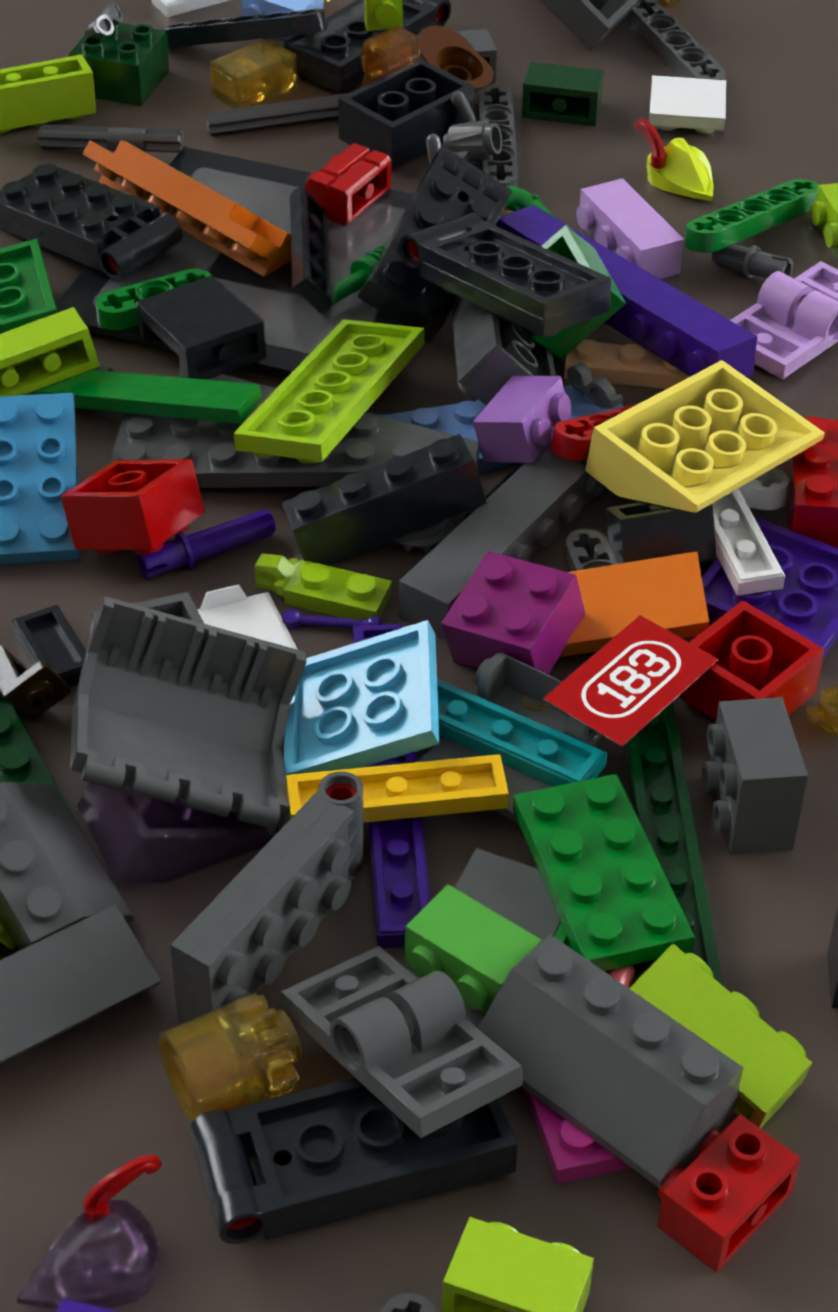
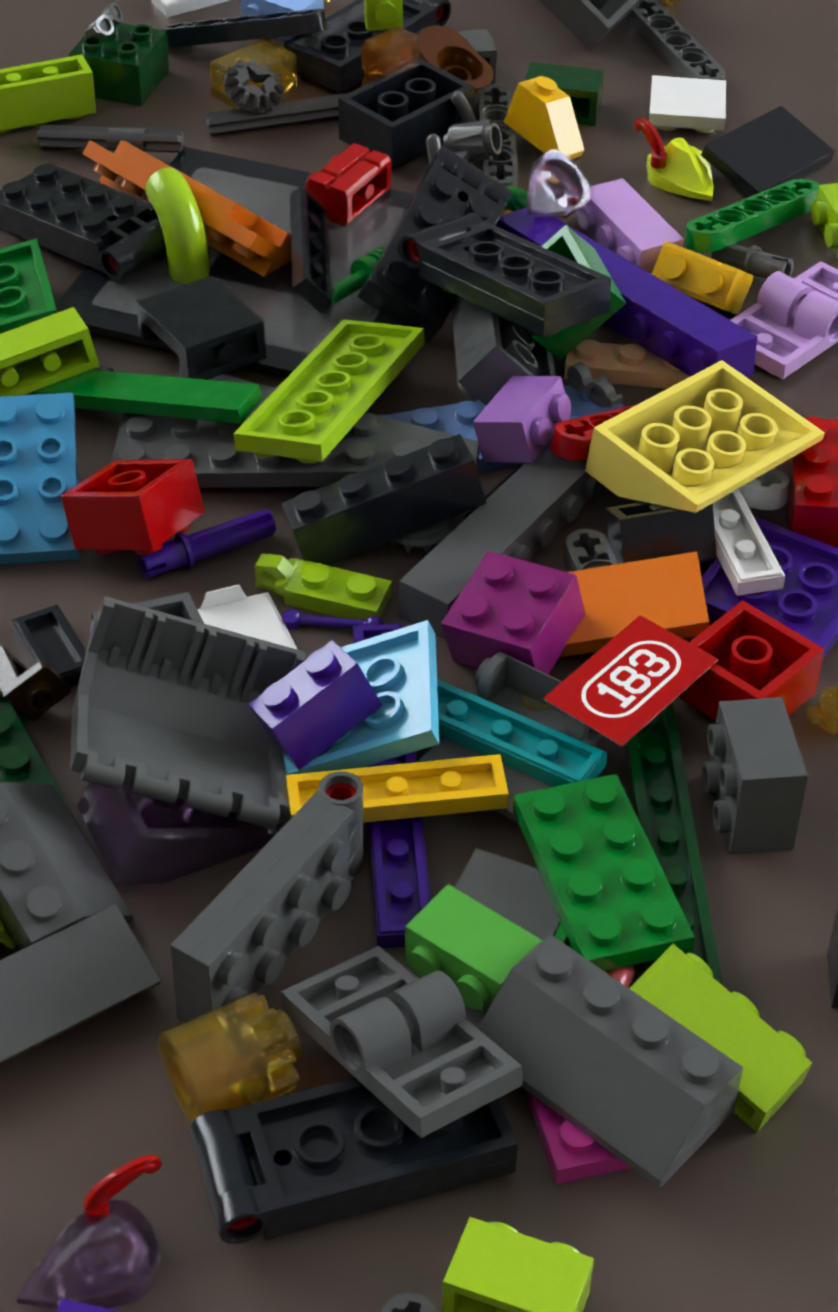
(118, 308): green beam -> none
(180, 225): none -> lime cylinder
(250, 96): none -> dark grey gear
(315, 704): none -> dark purple brick
(545, 117): none -> yellow slope
(556, 186): none -> clear purple piece
(703, 277): none -> yellow brick
(726, 1191): red brick -> none
(767, 152): none -> black tile

